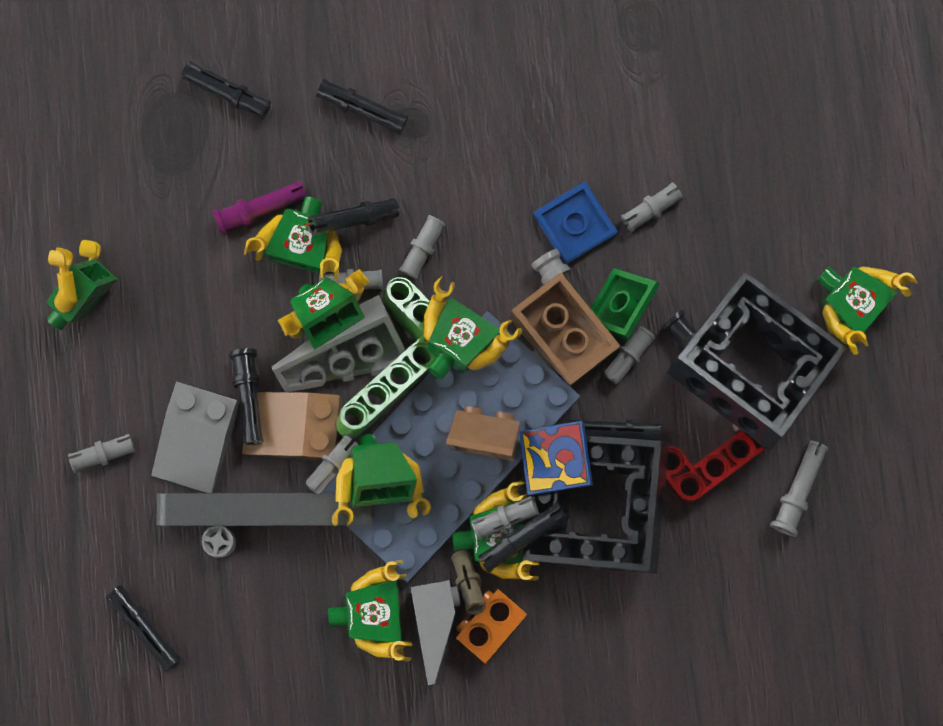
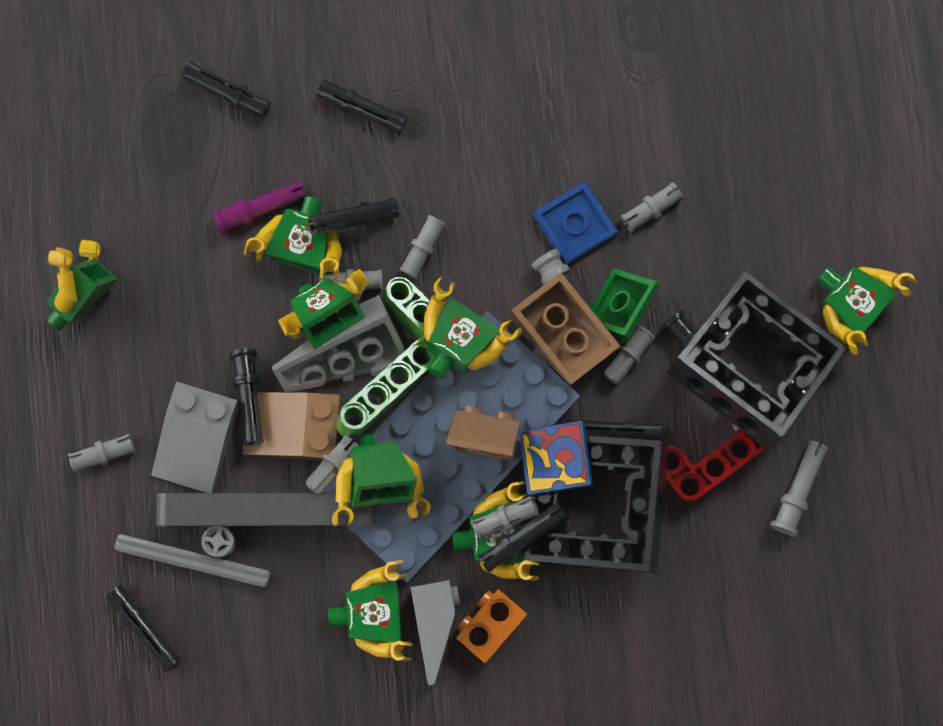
(192, 560): none -> light grey axle
(472, 597): dark tan pin -> none

